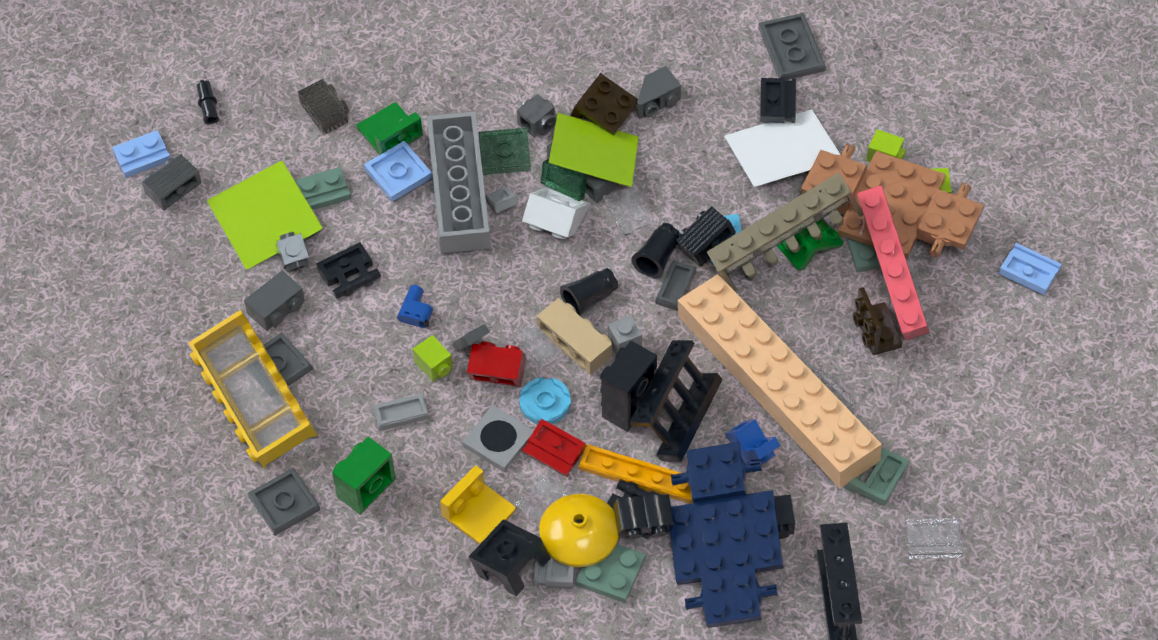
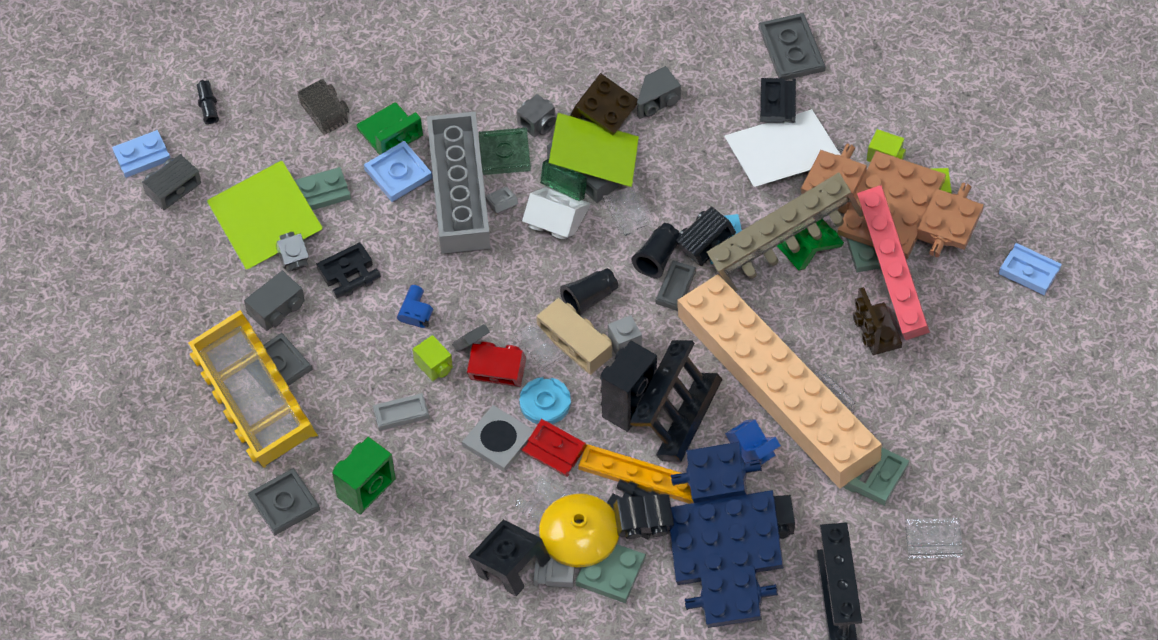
(475, 506): yellow bracket -> none

